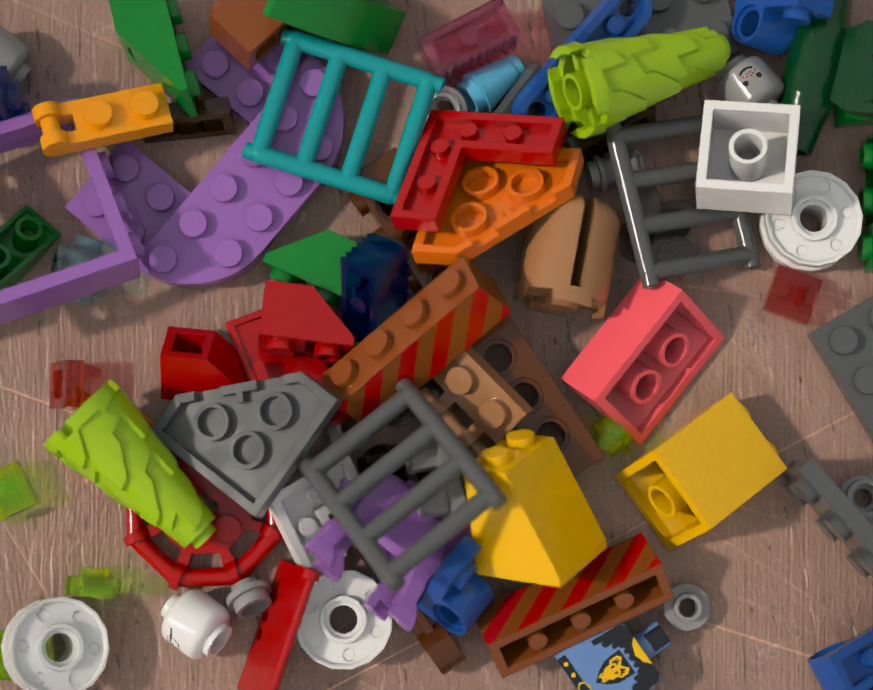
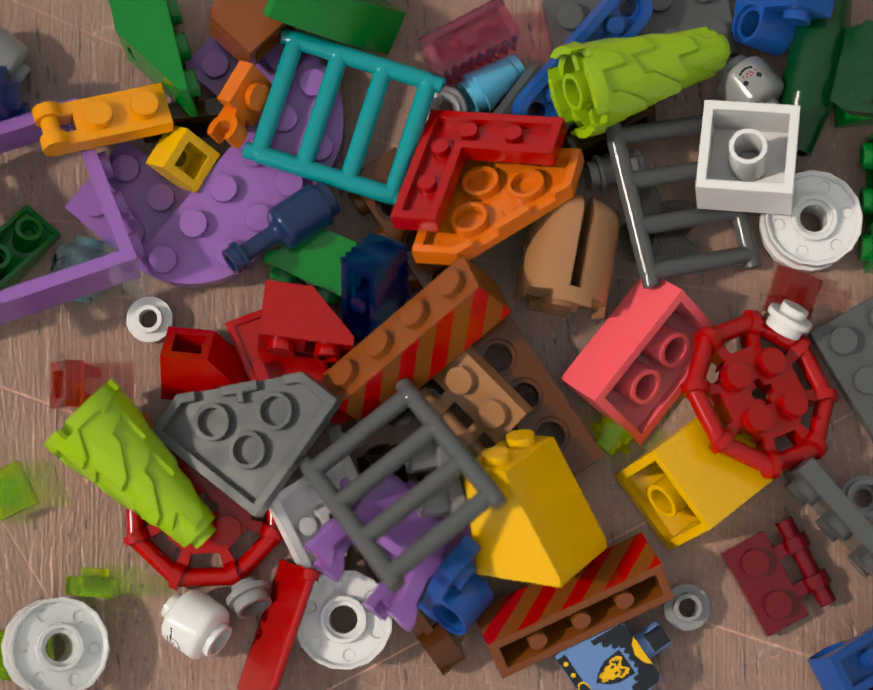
(154, 333): none -> white plate
(183, 158): none -> yellow plate
(243, 104): none -> orange plate
(289, 221): none -> dark blue piece
(766, 584): none -> dark red plate
(783, 392): none -> red plate
(788, 319): none -> white plate

